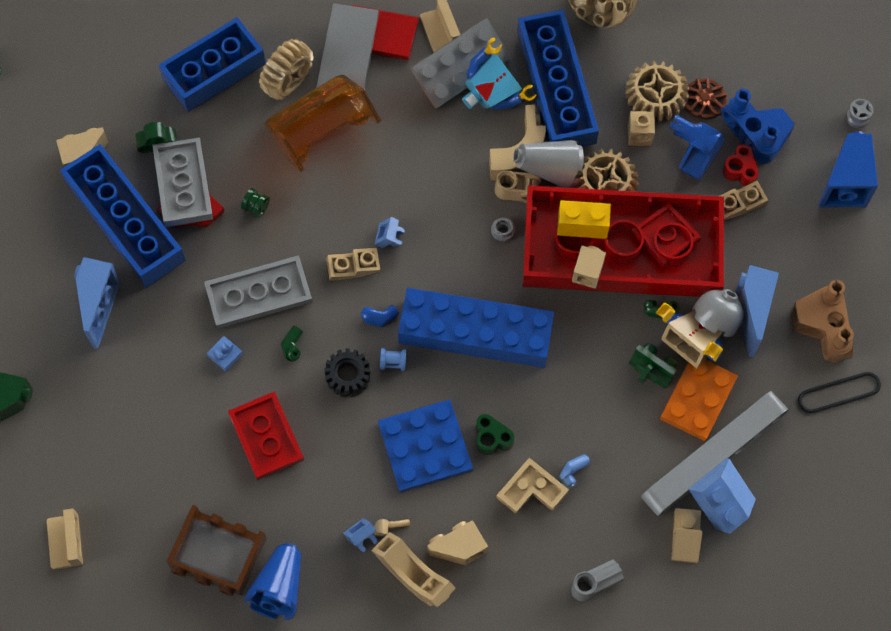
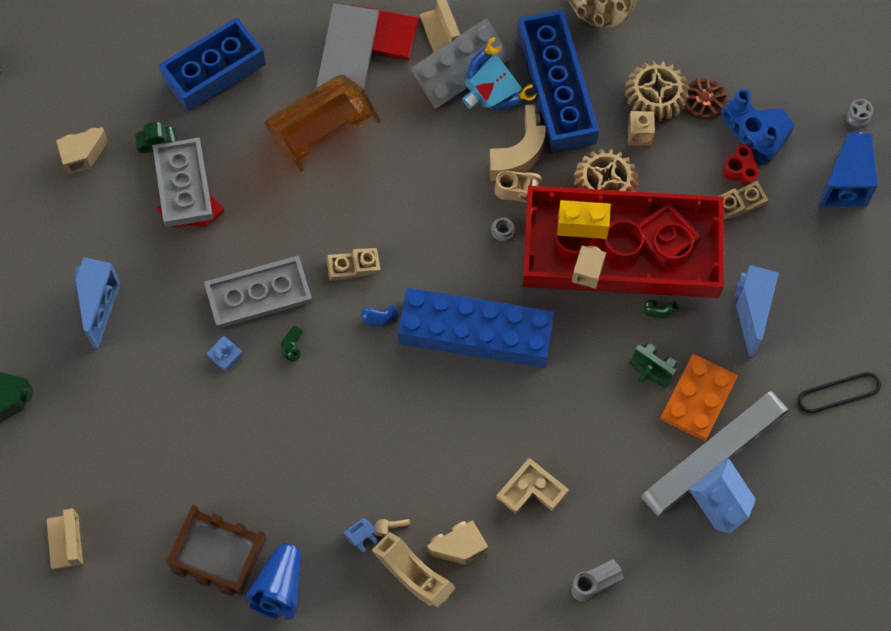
(123, 215): blue brick -> none
(255, 202): dark green wheel -> none
(266, 435): red plate -> none
(286, 69): tan gear -> none
(347, 358): black tyre -> none
(387, 233): medium blue tile -> none
(393, 359): medium blue bush -> none
(425, 446): blue plate -> none
(496, 431): dark green piece -> none
(551, 161): light grey cone -> none
(572, 466): medium blue arm -> none
(686, 535): tan slope -> none
(689, 337): tan torso -> none
(703, 146): blue piece -> none
(719, 311): light grey cylinder -> none
(817, 313): medium nougat piece -> none

